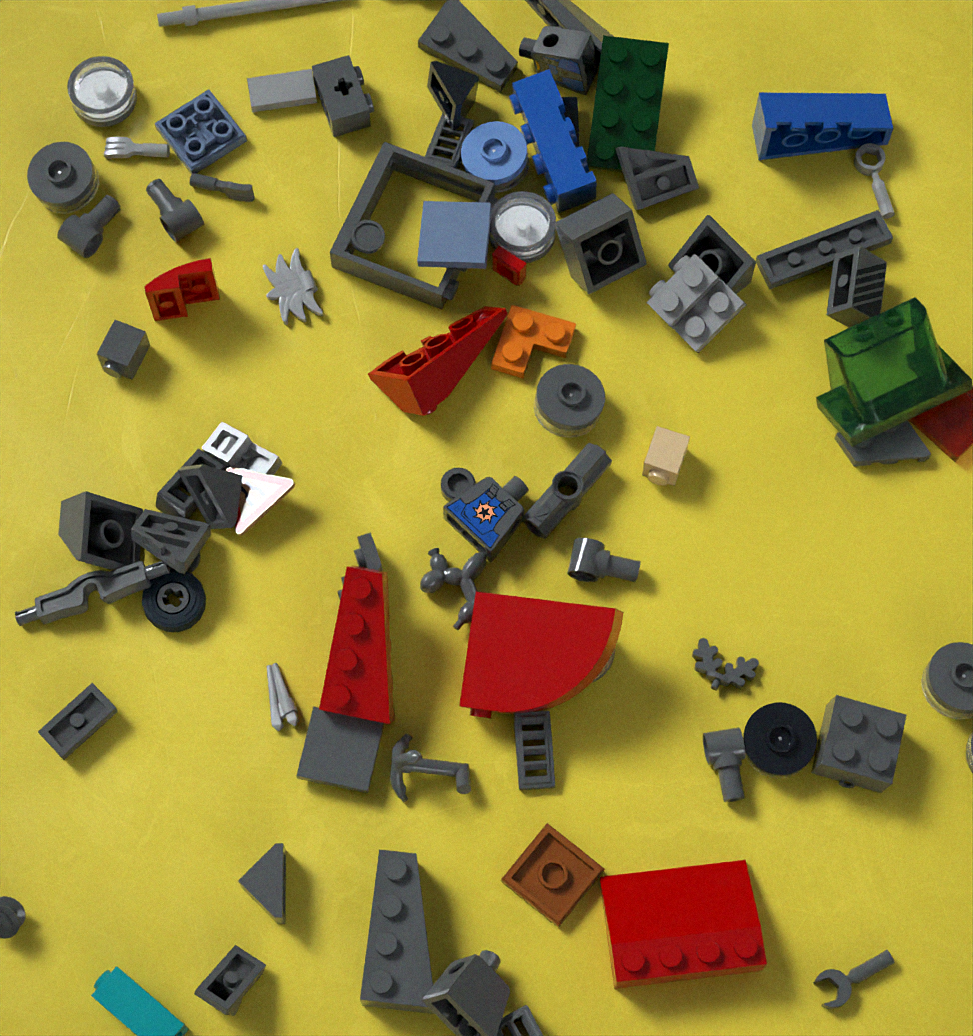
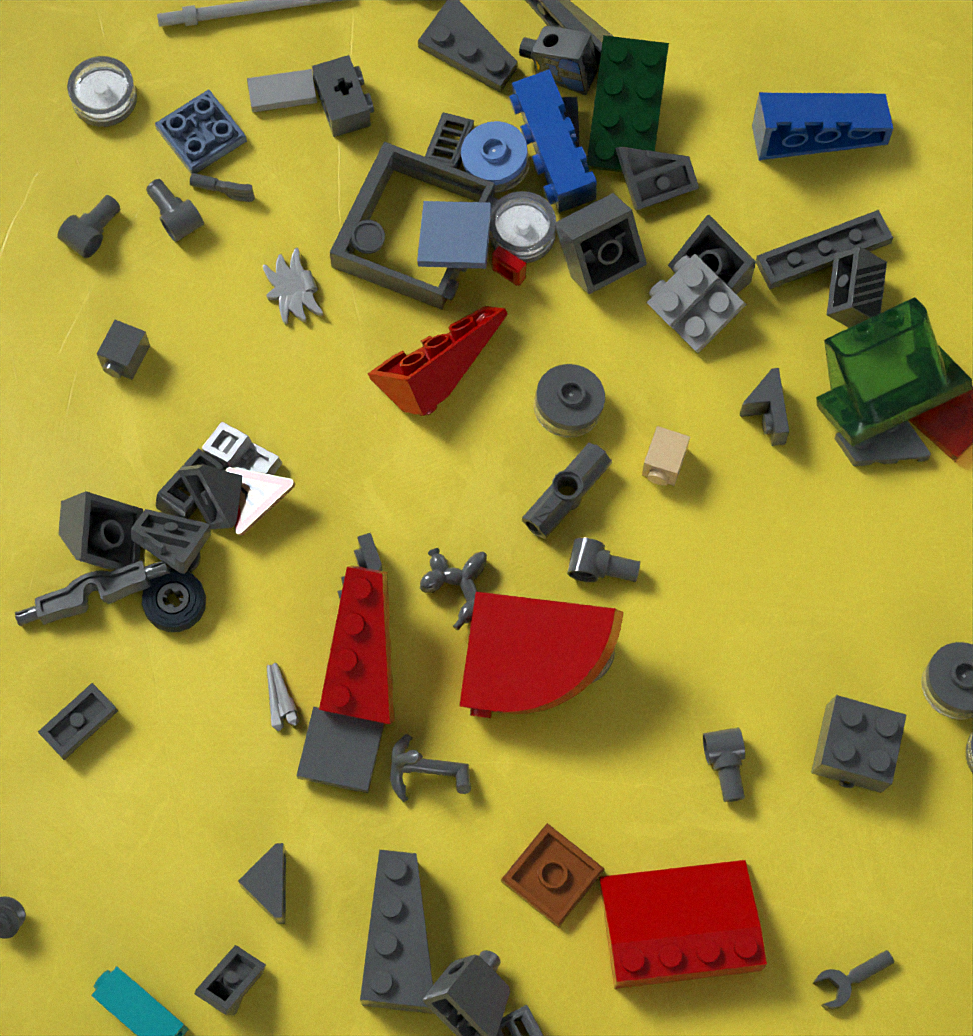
(63, 177): dark grey piece -> none
(125, 148): light grey piece -> none
(181, 286): red slope -> none
(453, 91): black slope -> none
(456, 482): dark grey tile -> none
(487, 514): torso -> none
(529, 331): orange plate -> none
(537, 718): dark grey slope -> none
(732, 676): dark grey animal -> none
(769, 402): none -> dark grey slope
(779, 740): black piece -> none
(877, 185): light grey piece -> none

